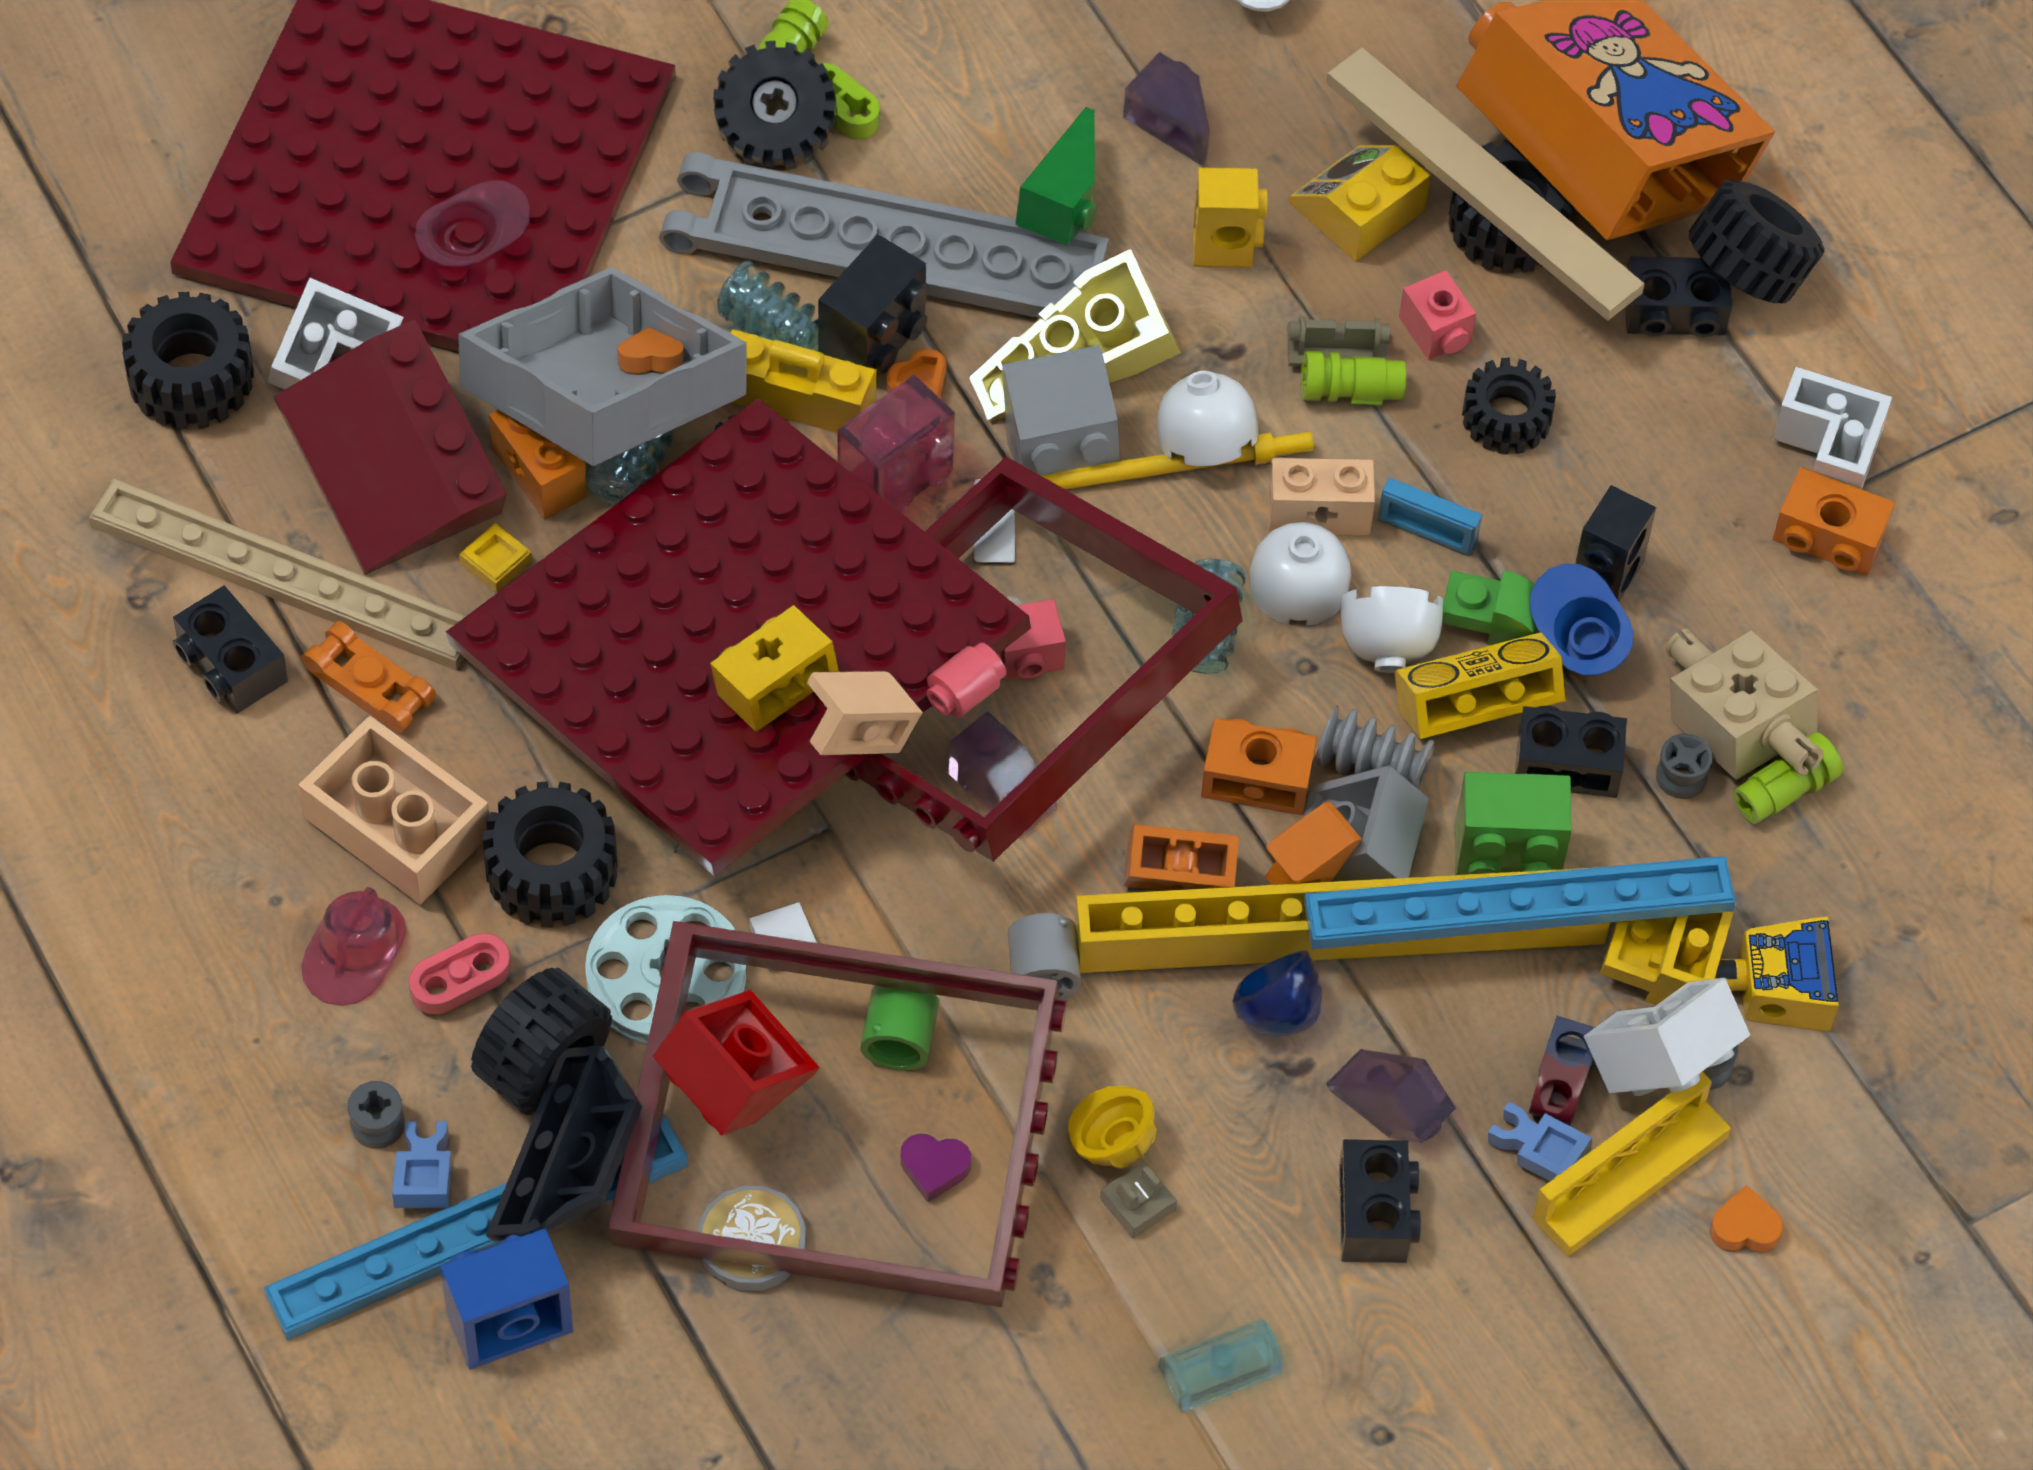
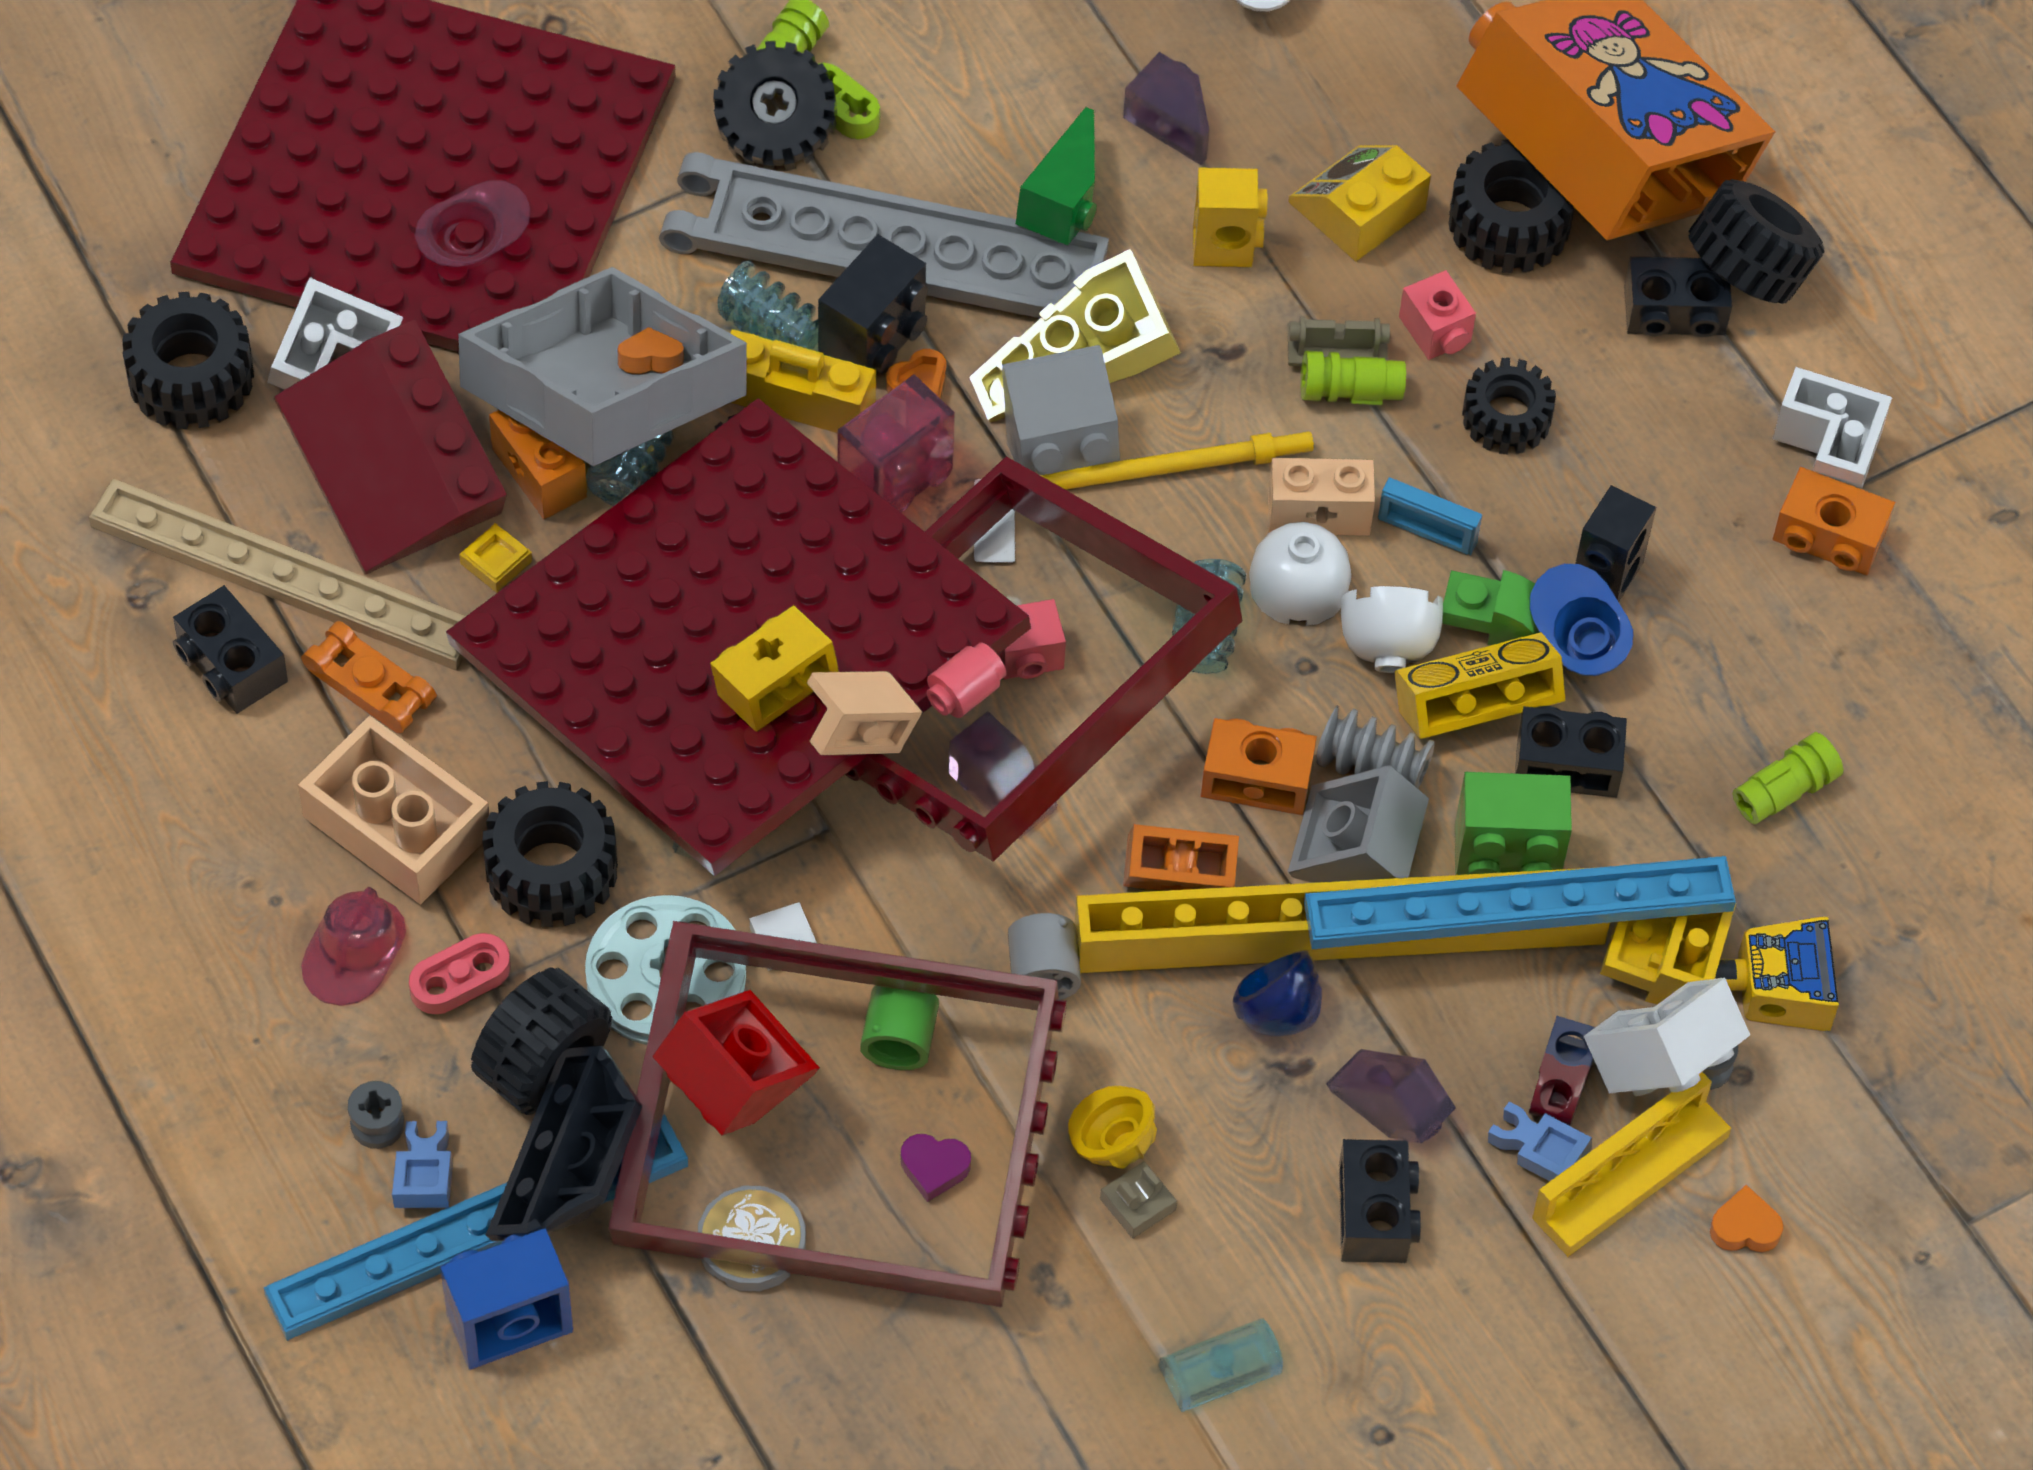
(1206, 419): white cylinder -> none
(1312, 848): orange slope -> none
(1485, 184): tan tile -> none
(1688, 753): dark grey wheel -> none
(1744, 703): tan brick -> none

